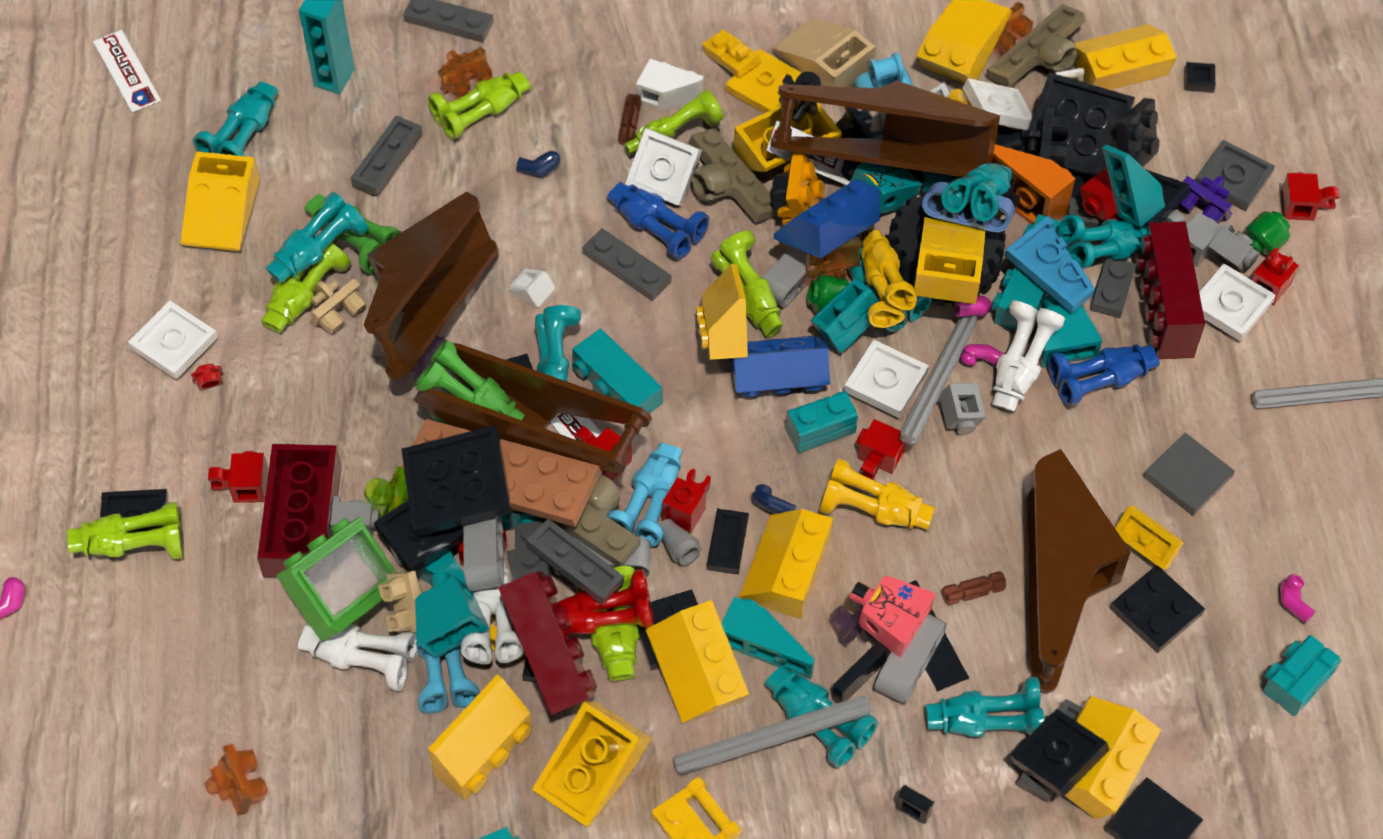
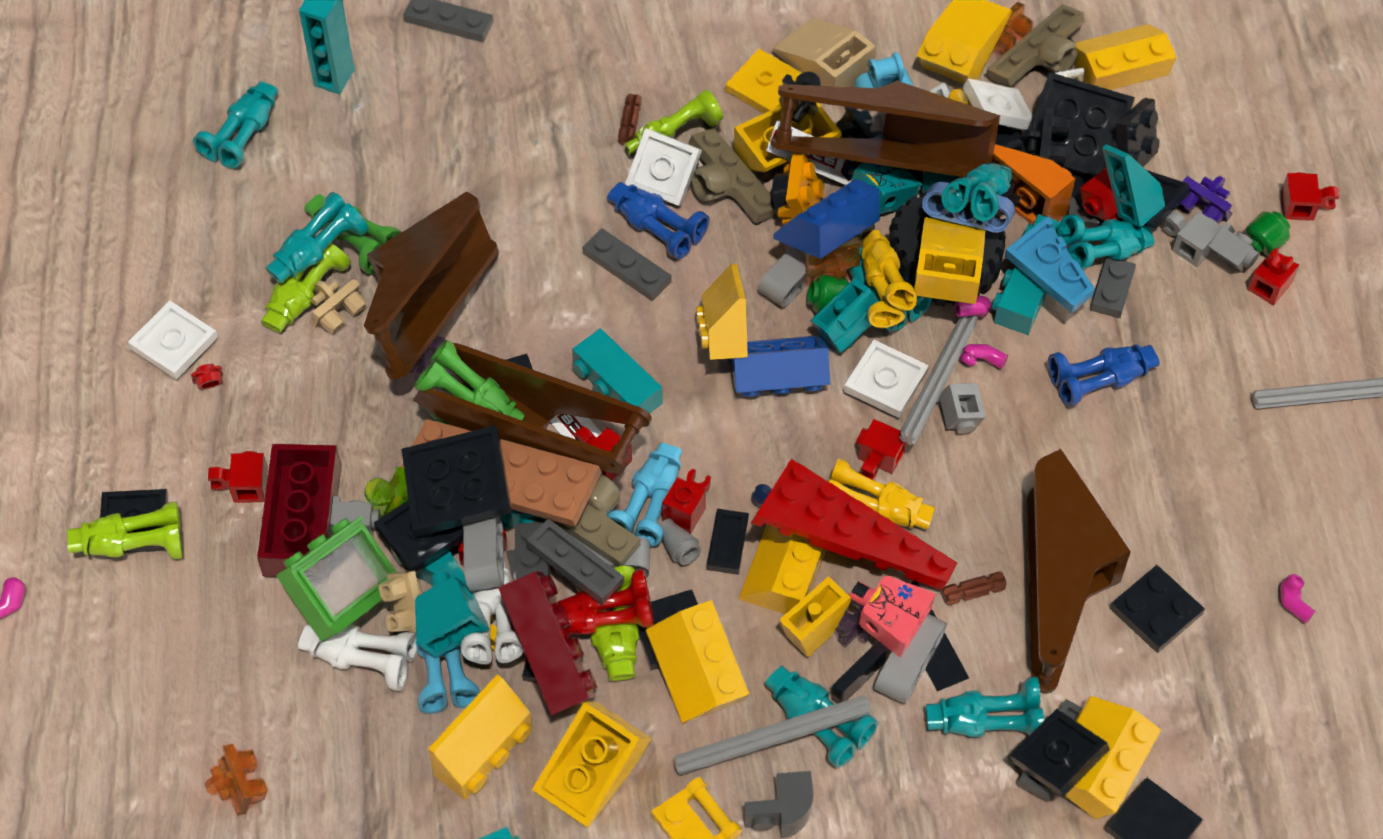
(127, 71): white sticker -> none
(219, 200): yellow slope -> none
(386, 155): dark grey plate -> none
(462, 69): clear orange hips -> none
(491, 95): lime piece -> none
(532, 286): white slope -> none
(541, 166): dark blue arm -> none
(550, 329): teal piece -> none
(667, 86): white slope -> none
(731, 53): yellow plate -> none
(757, 291): lime piece -> none
(760, 636): teal slope -> none
(789, 810): none -> dark grey brick
(815, 616): none -> yellow slope
(821, 421): teal brick -> none
(840, 523): none -> red wing
(914, 804): black tile -> none
(1017, 372): white piece -> none
(1075, 339): teal torso -> none
(1148, 537): yellow plate -> none
(1170, 290): dark red brick -> none
(1189, 474): dark grey tile -> none
(1200, 77): black tile -> none
(1234, 302): white plate -> none
(1242, 170): dark grey tile -> none
(1301, 675): teal brick -> none

